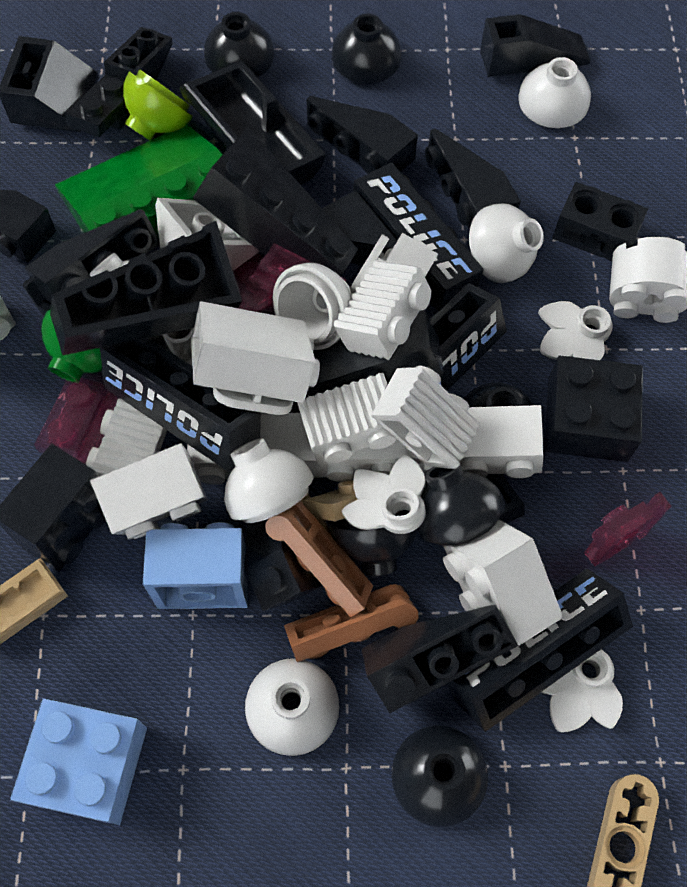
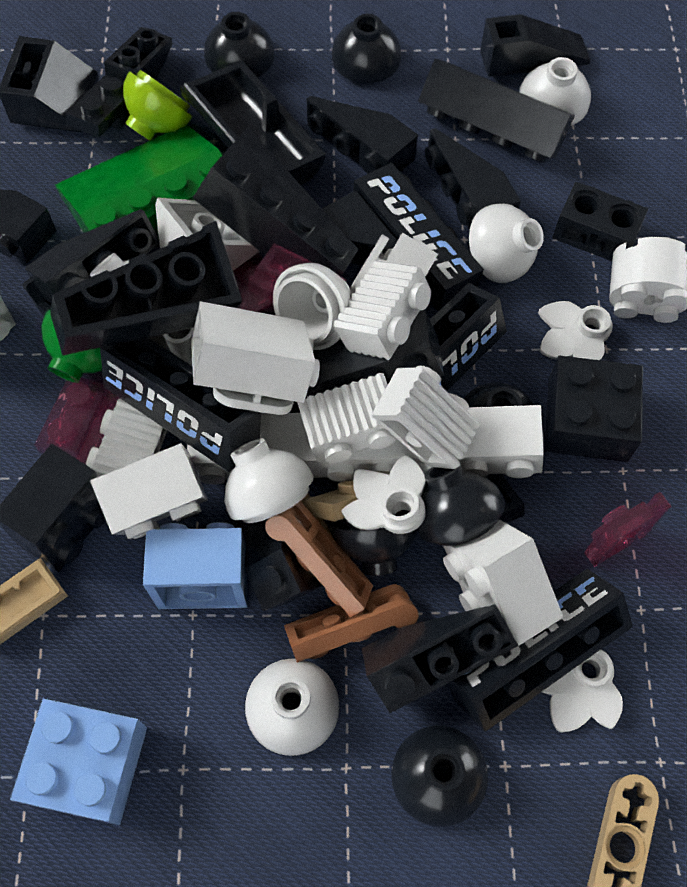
(495, 109): none -> black brick

